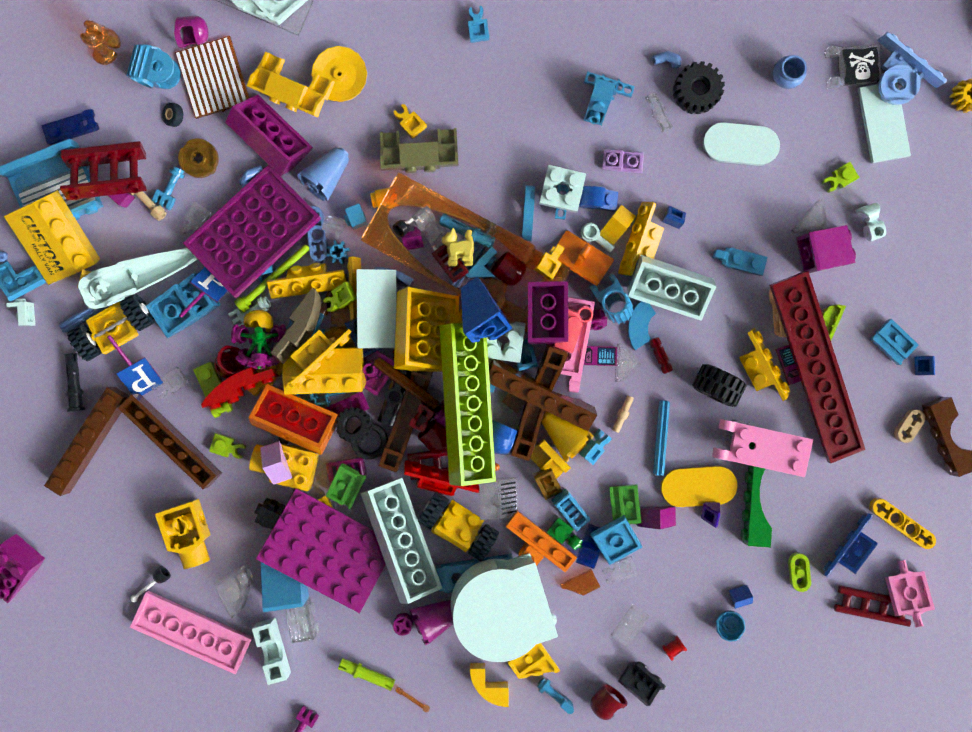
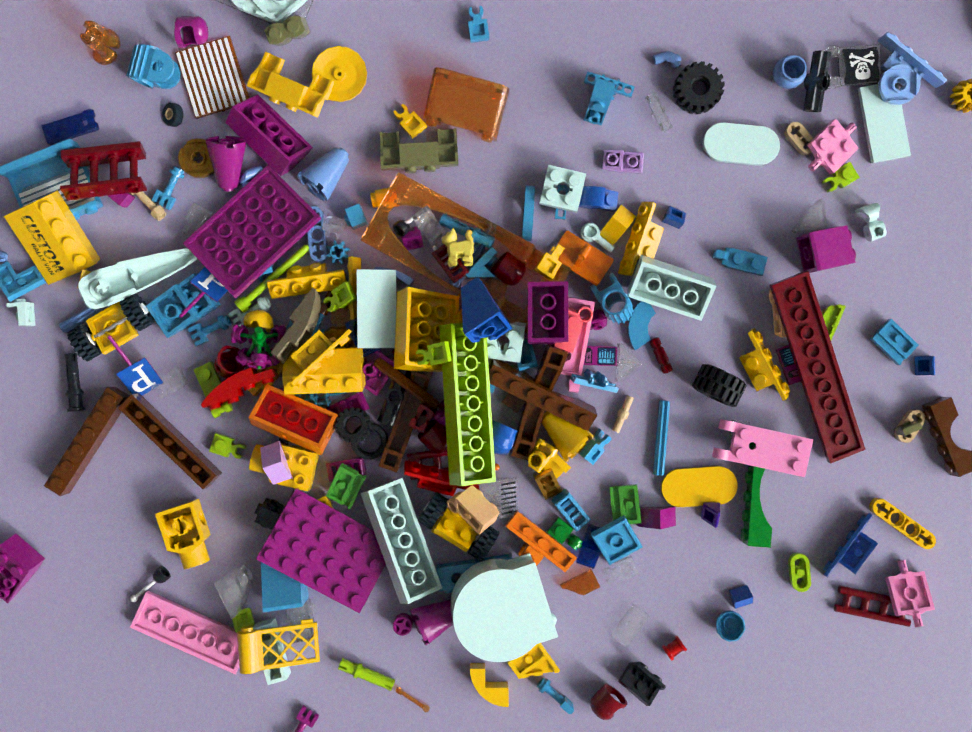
(223, 322): none -> dark azure hinge
(226, 159): none -> magenta cone
(243, 619): none -> lime plate
(251, 649): none -> yellow piece
(283, 33): none -> olive brick
(436, 354): none -> lime plate
(466, 103): none -> clear orange windscreen
(474, 508): none -> light nougat hinge
(544, 451): none -> yellow plate
(588, 380): none -> dark azure piece
(797, 140): none -> tan beam
(817, 81): none -> black piece
(832, 146): none -> bright pink plate
(908, 428): none -> olive tile

